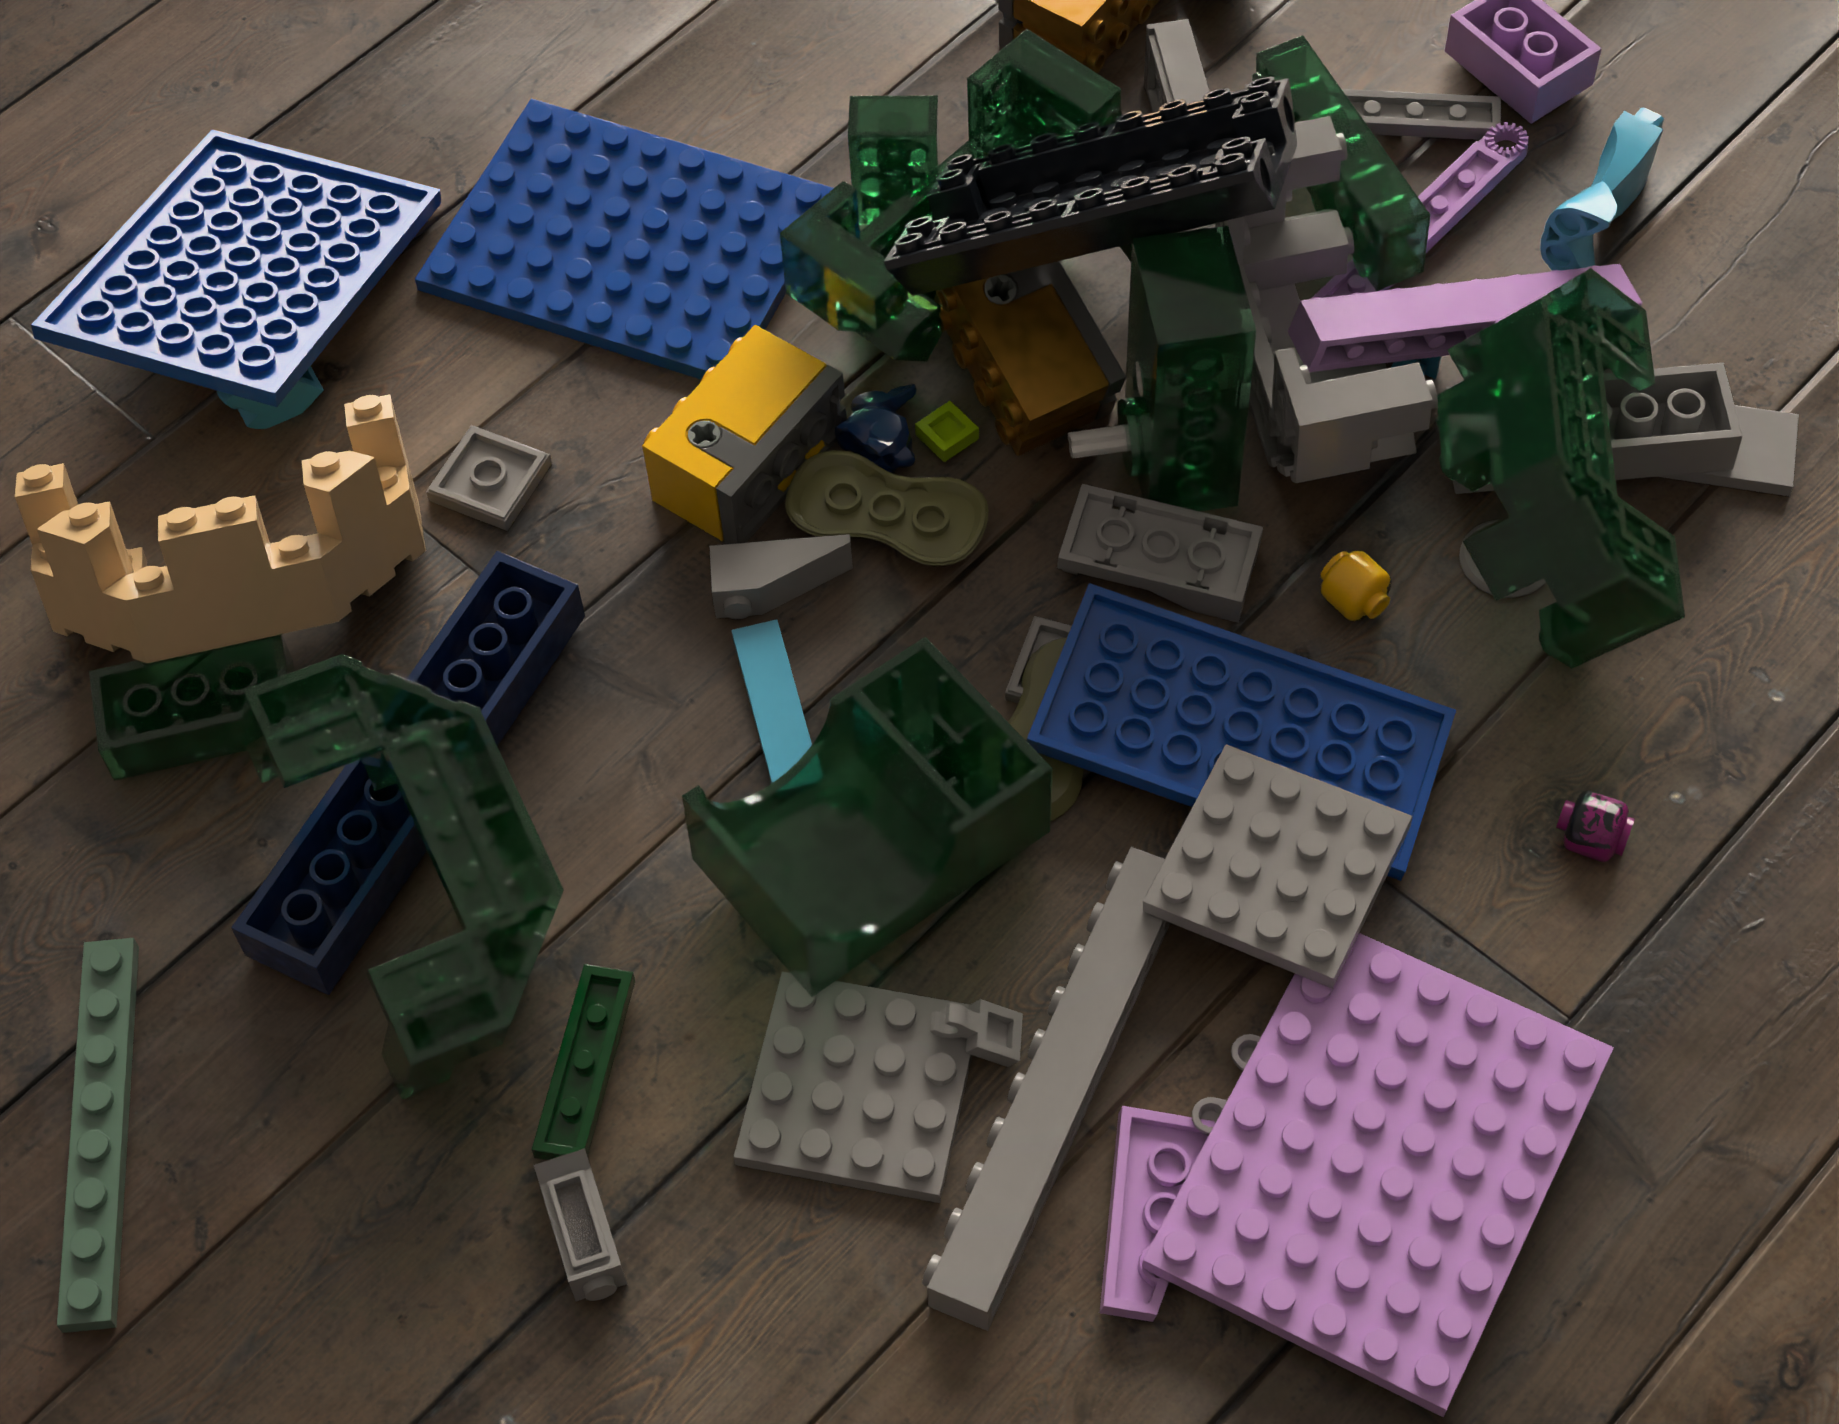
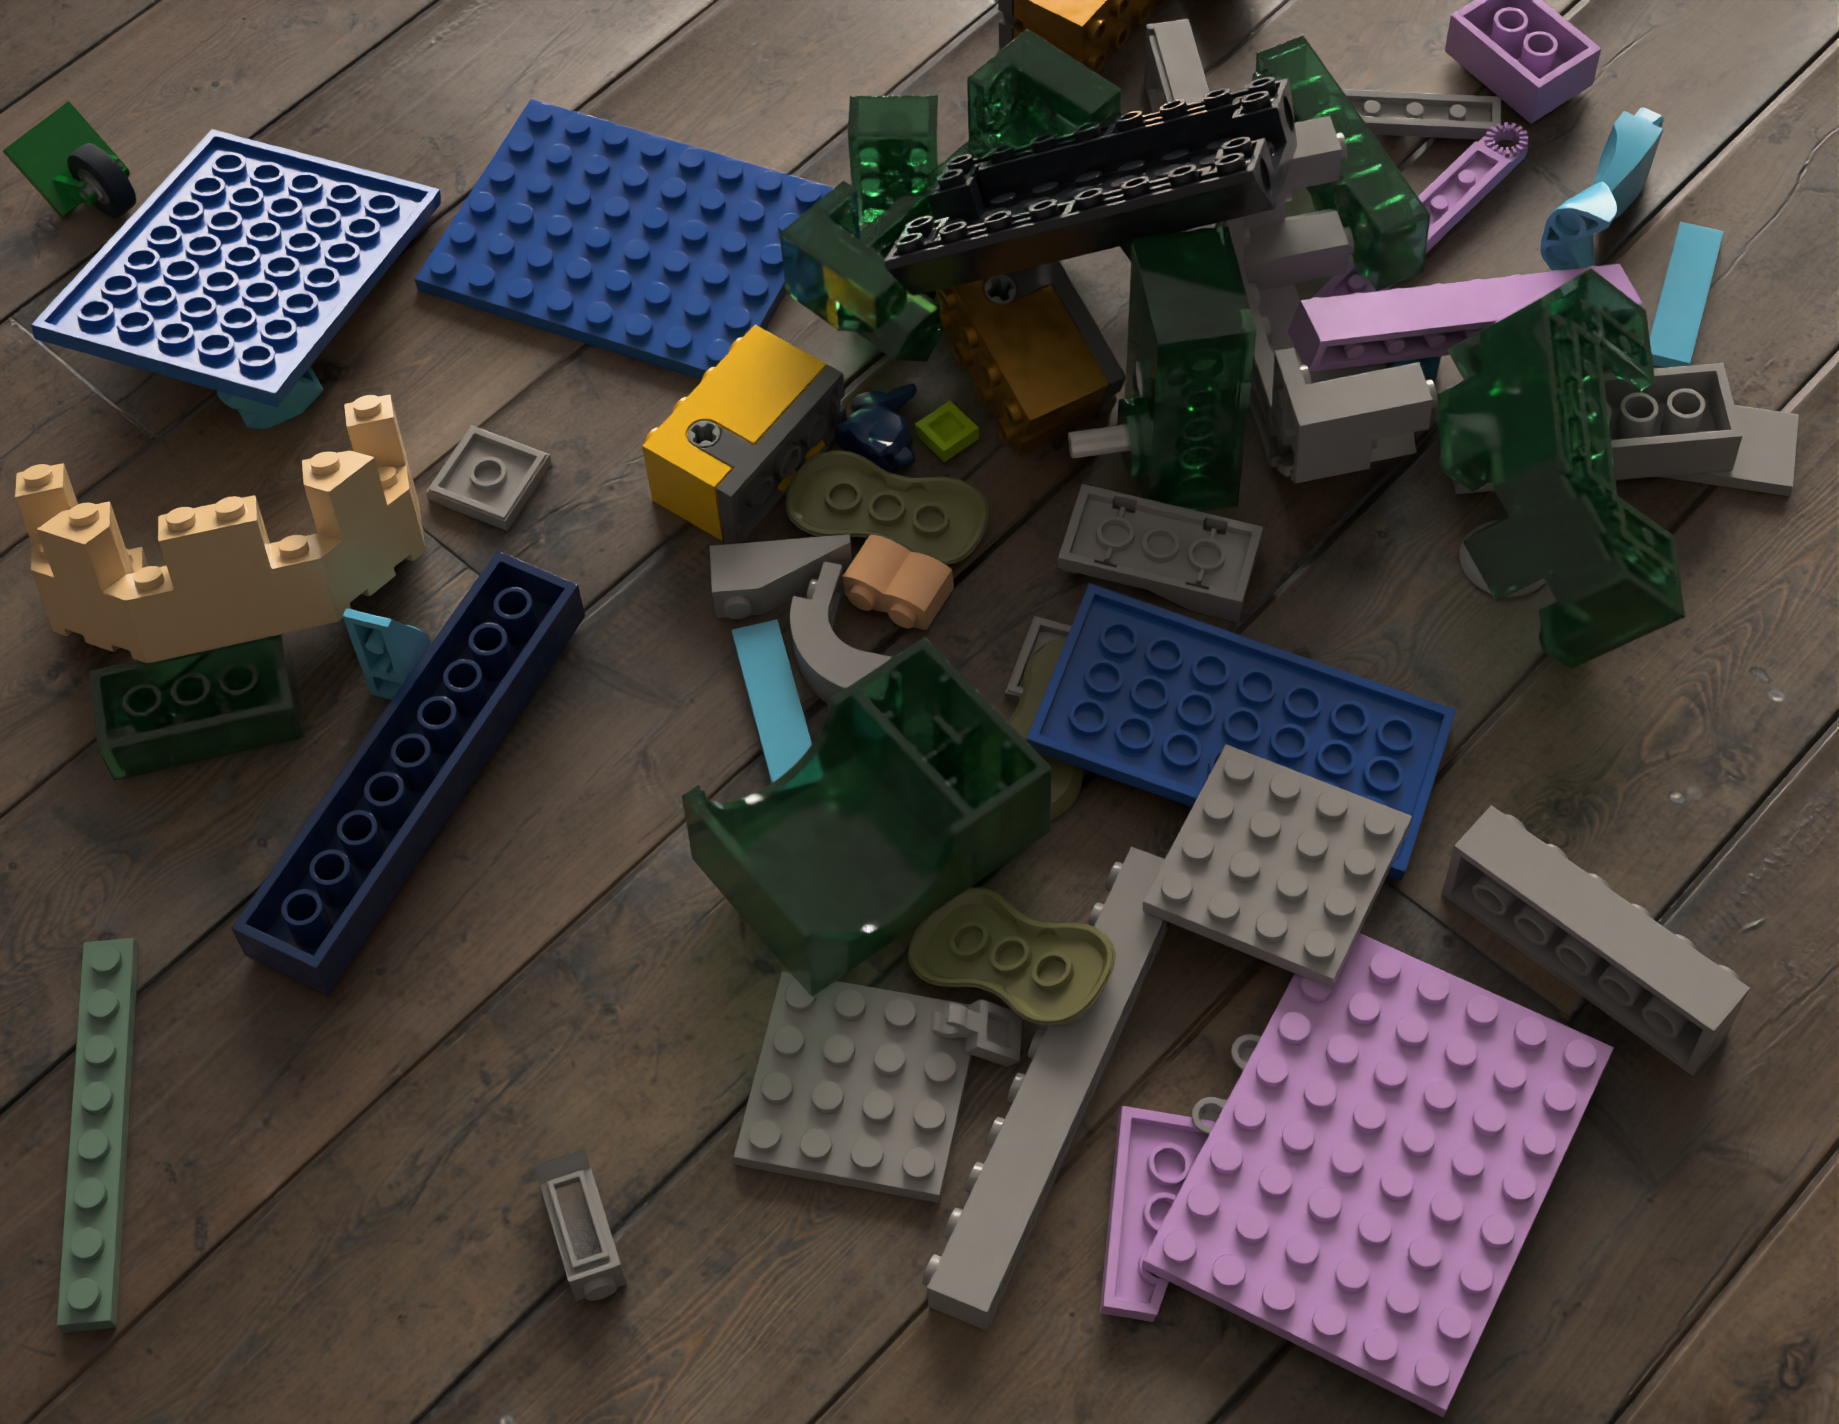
(72, 165): none -> green plate
(385, 650): none -> medium azure slope
(466, 988): clear green brick -> none
(584, 1062): dark green plate -> none
(820, 655): none -> light grey arch
(898, 582): none -> light nougat brick
(1034, 966): none -> olive plate
(1356, 585): yellow head -> none
(1594, 939): none -> light grey brick
(1595, 825): magenta head -> none
(1684, 295): none -> medium azure tile

